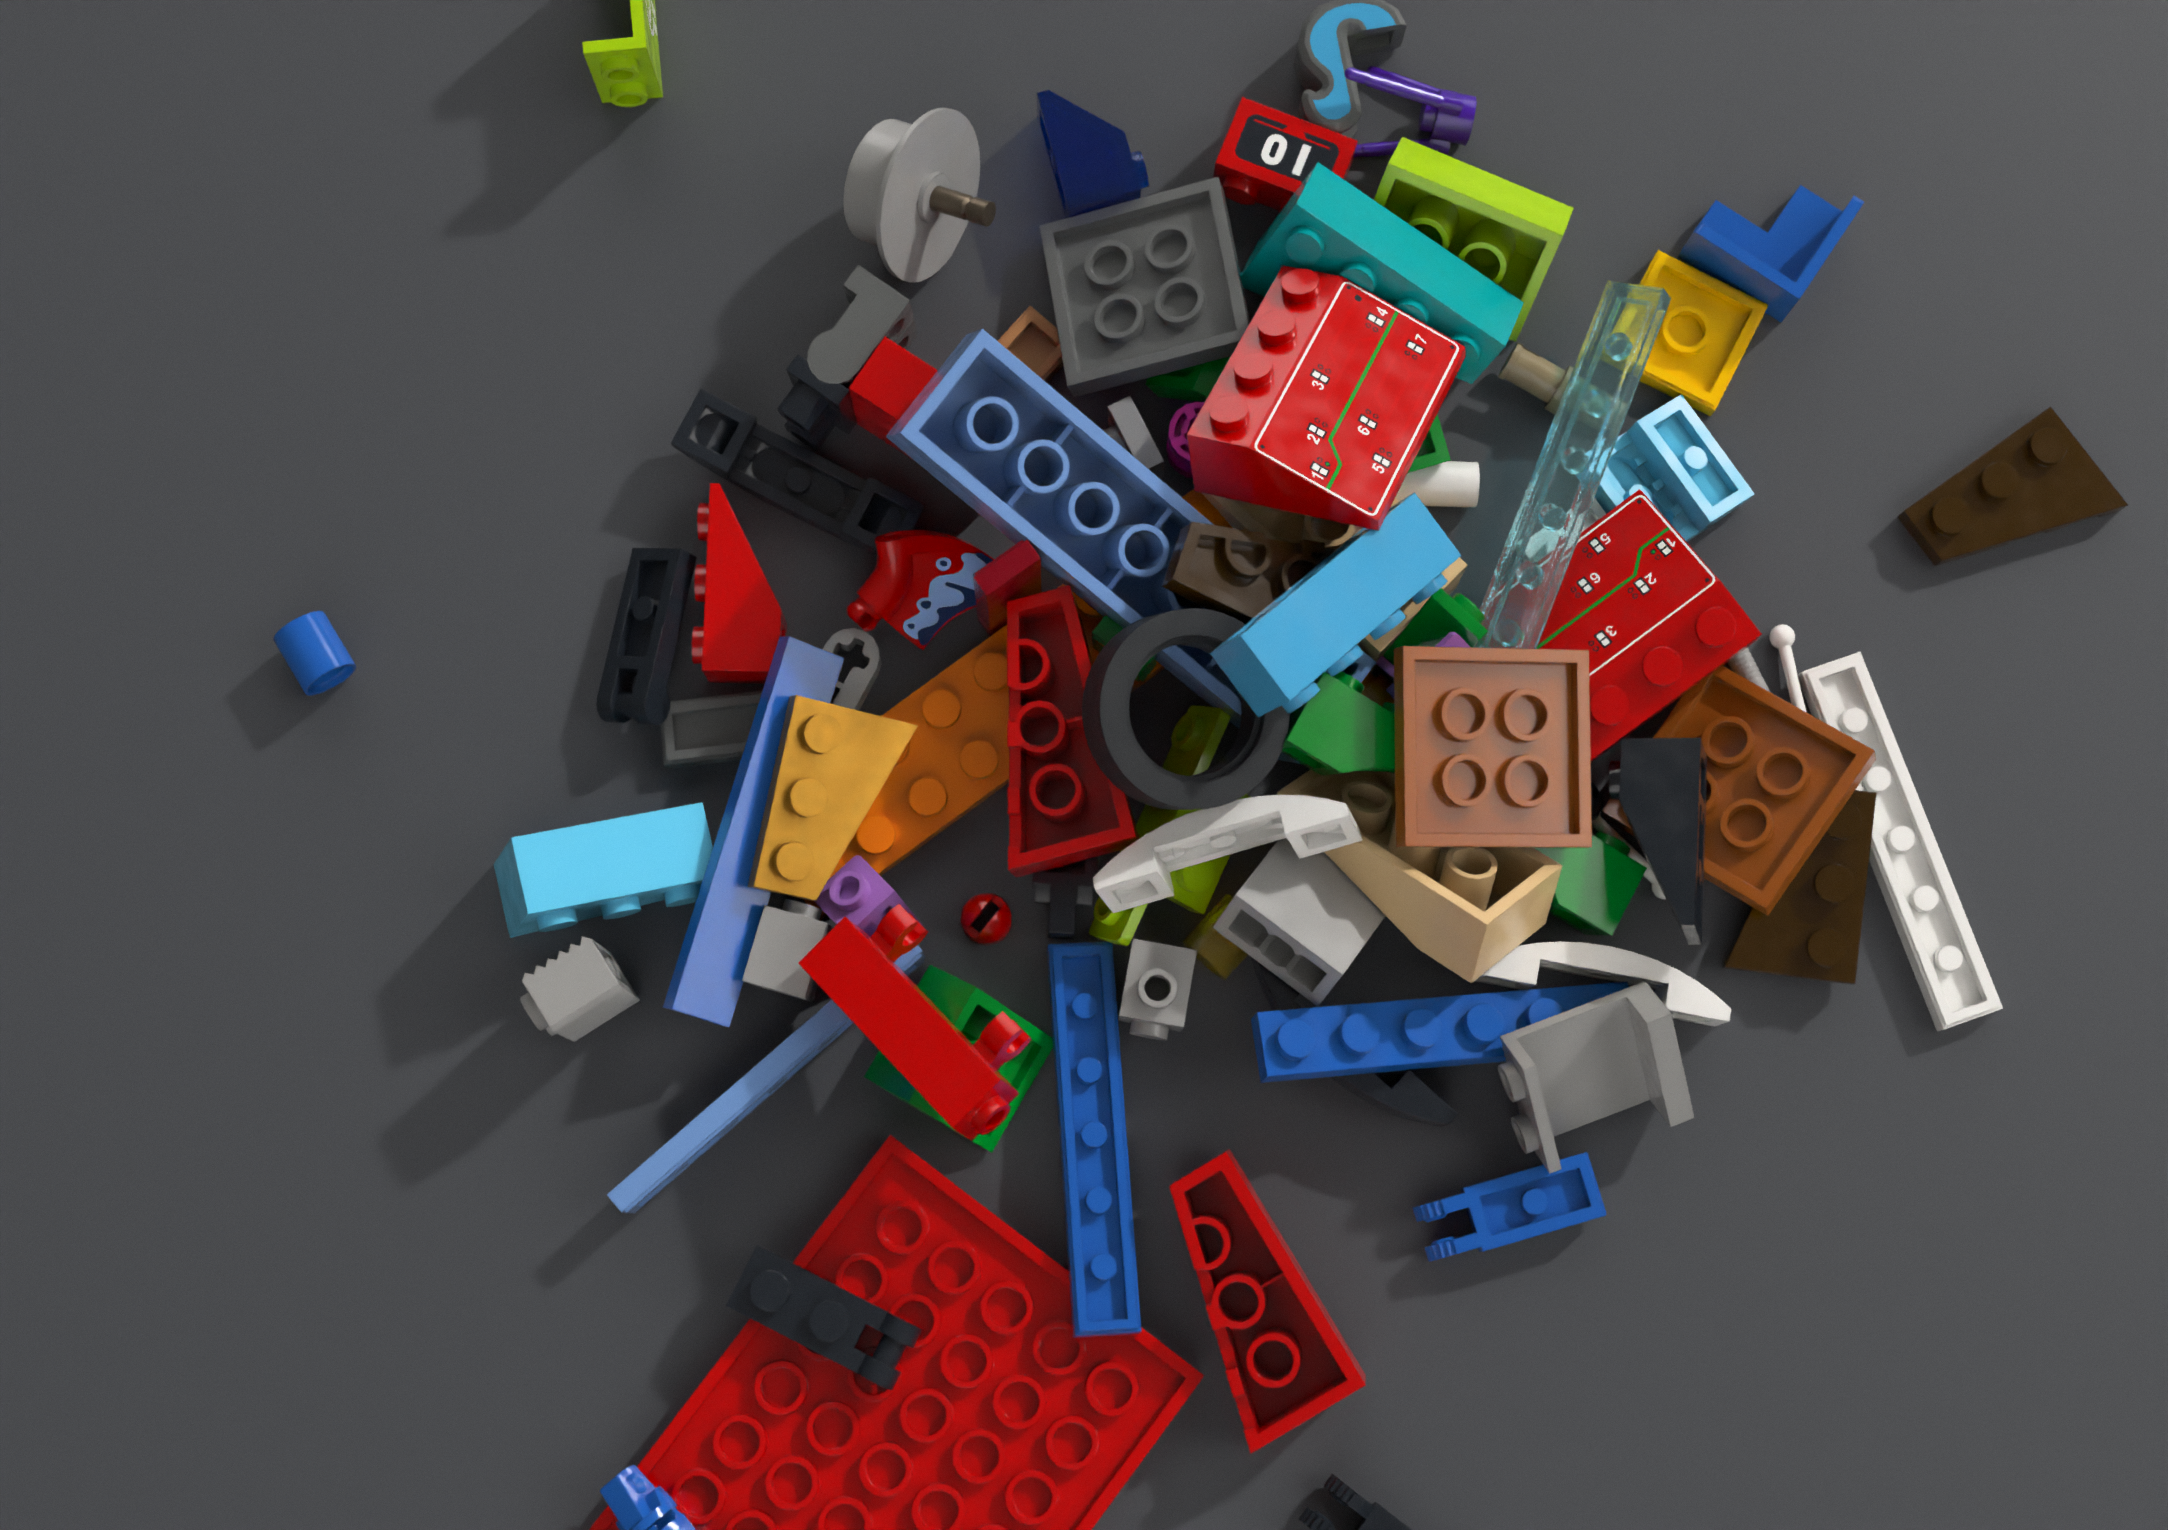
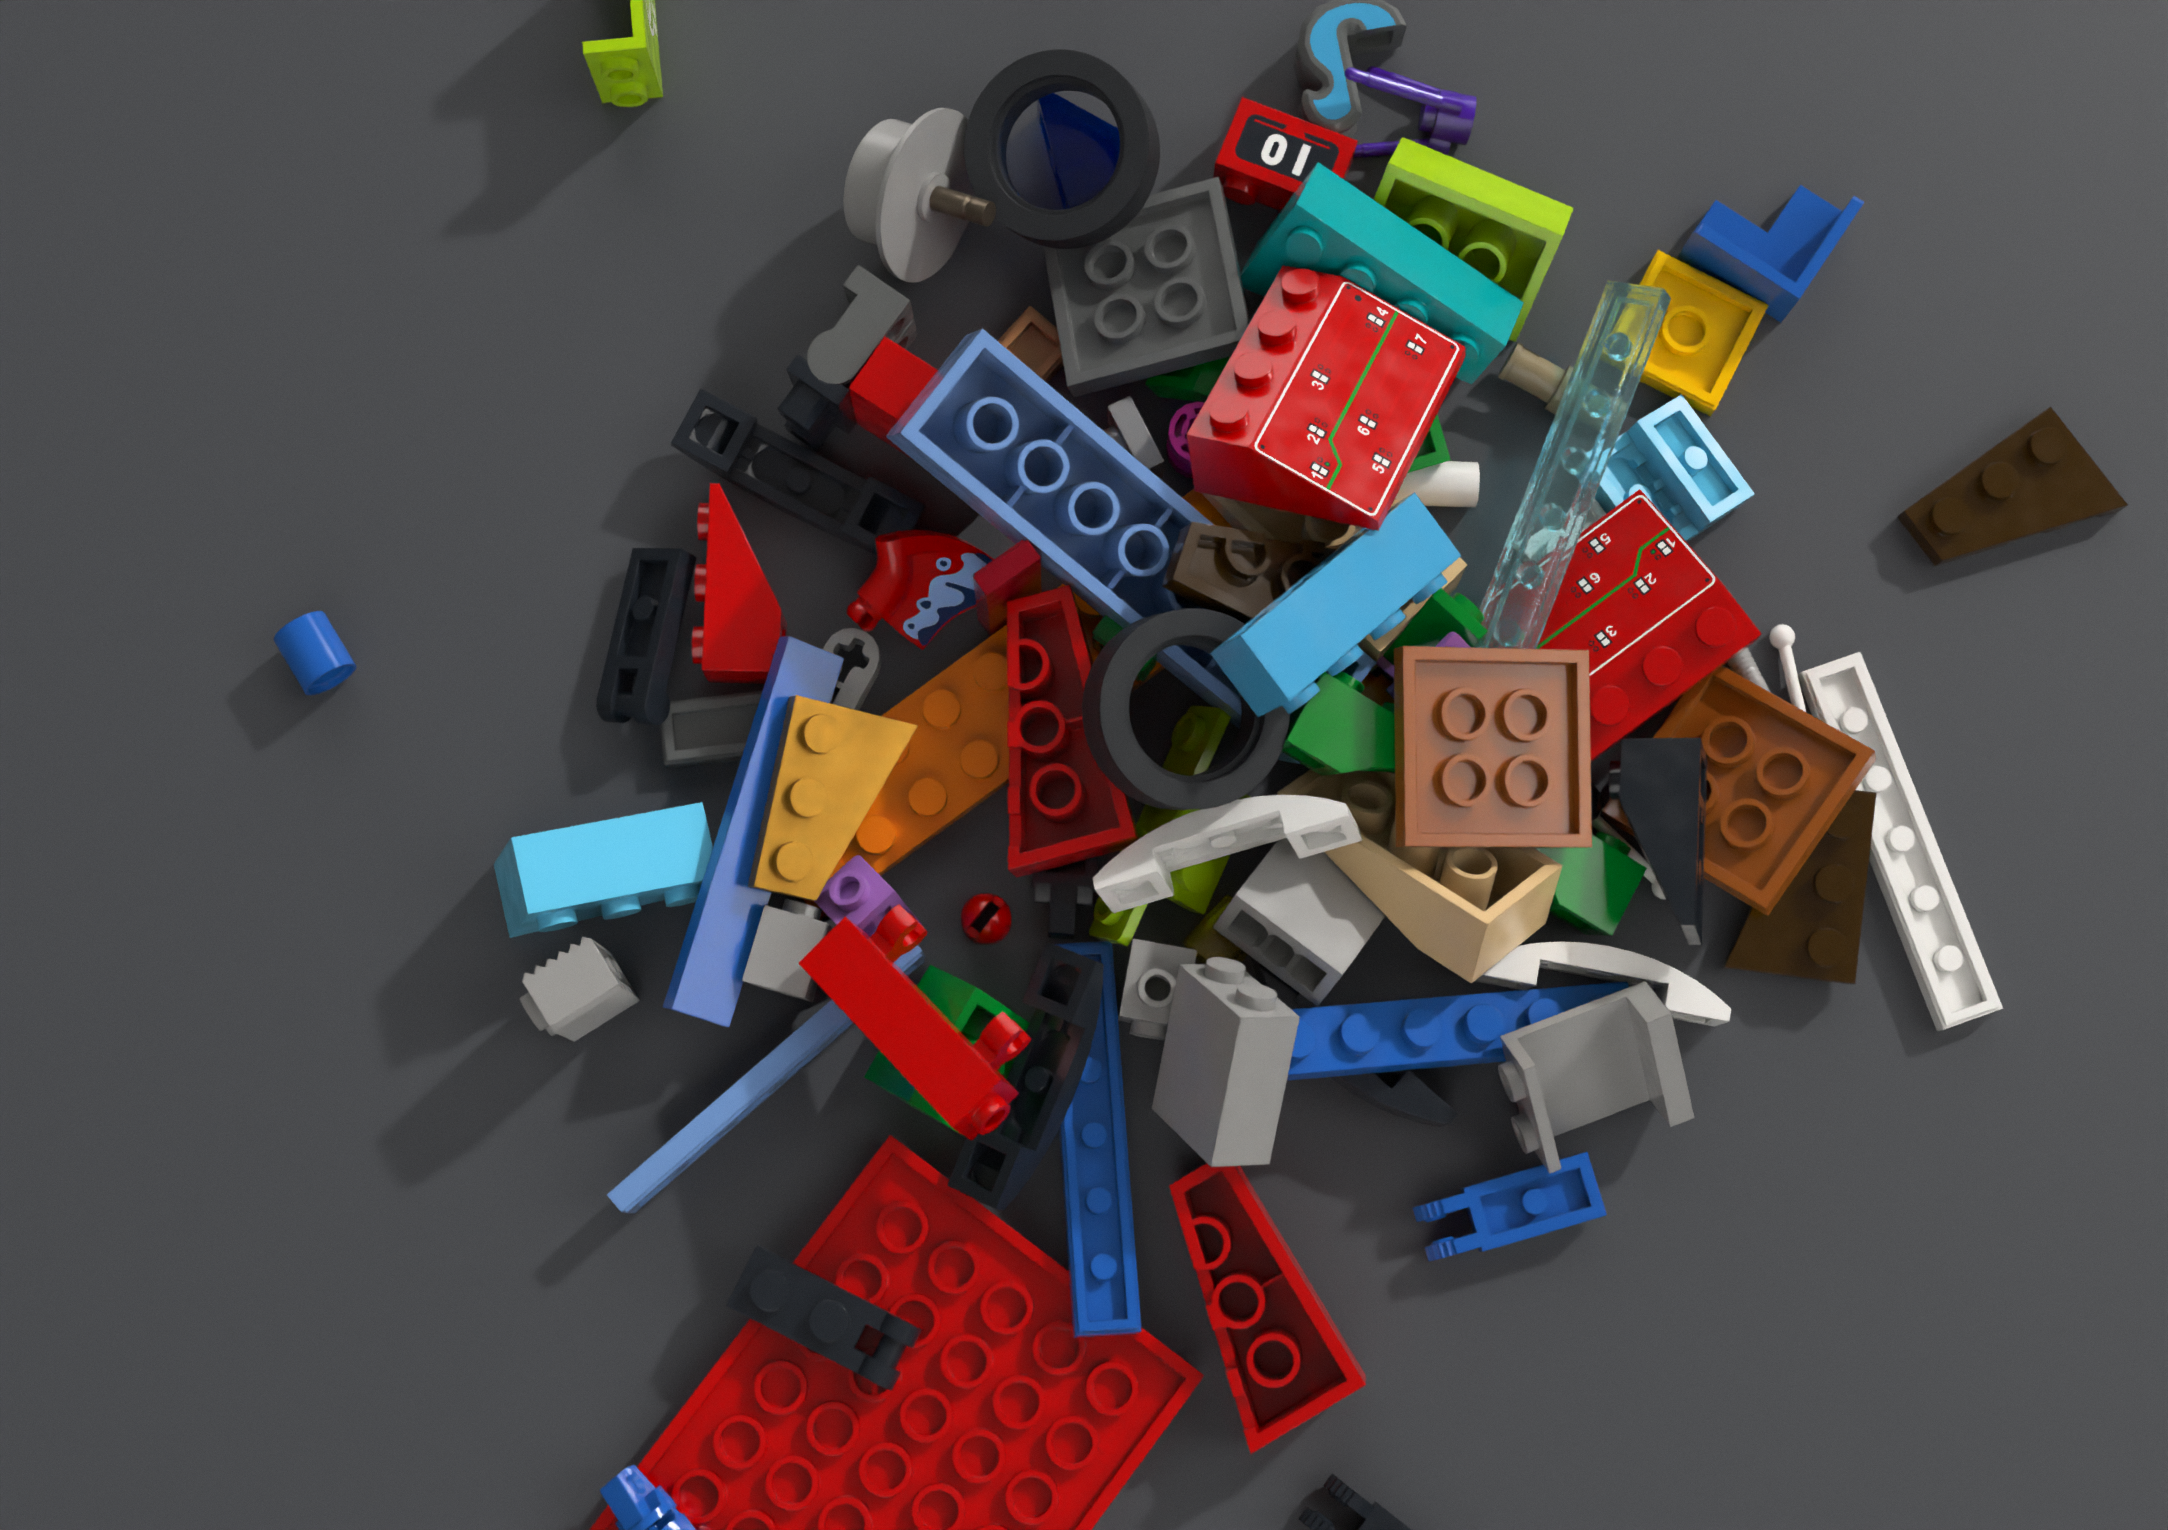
(1007, 99): none -> black tyre
(1046, 1075): none -> black slope
(1225, 1063): none -> light grey brick

